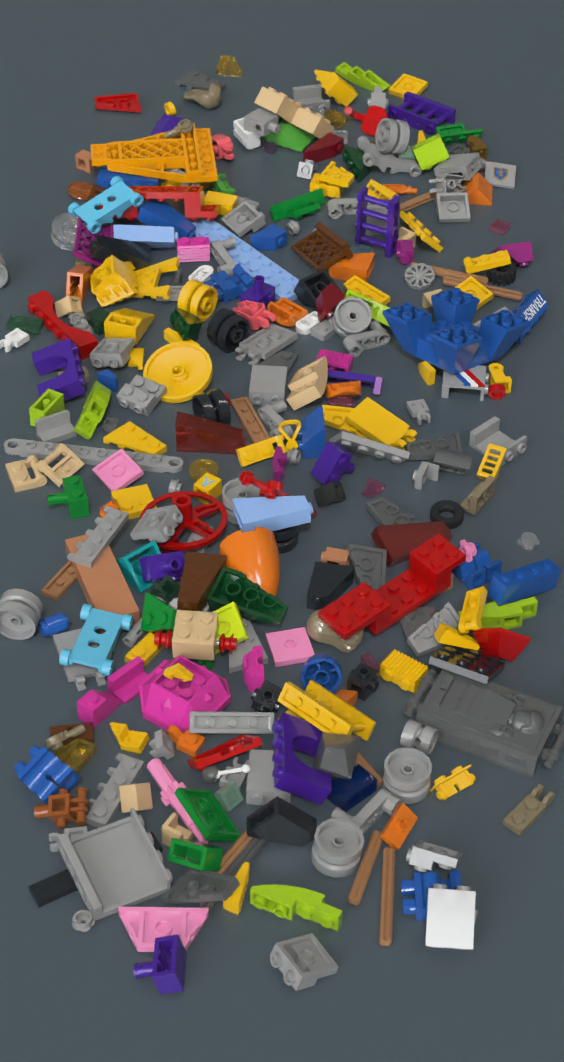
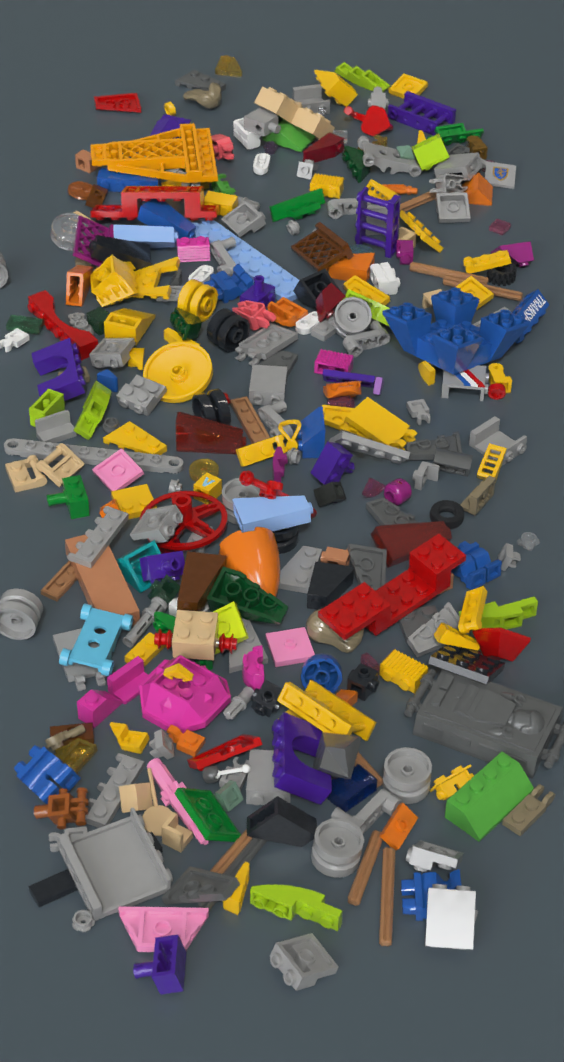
(54, 624): blue brick -> none
(68, 305): tan panel -> none
(90, 210): medium azure piece -> none
(156, 815): none -> tan piece
(157, 615): green wing -> none
(184, 126): dark tan plate -> none
(195, 854): green brick -> none
(231, 722): light grey tile -> none
(239, 703): none -> light grey axle
(261, 163): none -> white plate
(269, 238): blue slope -> none
(298, 571): none -> light grey wing
(308, 383): tan slope -> none
(336, 176): yellow wing -> none
(337, 119): clear yellow brick -> none
(384, 278): none -> white brick
(392, 136): light grey wheel -> none
(397, 491): none -> magenta head
(419, 276): light grey wheel -> none
(420, 737): light grey wheel -> none
(468, 549): bright pink plate -> none
(488, 796): none -> bright green slope
(508, 557): none -> light grey tile
(524, 582): blue brick -> none

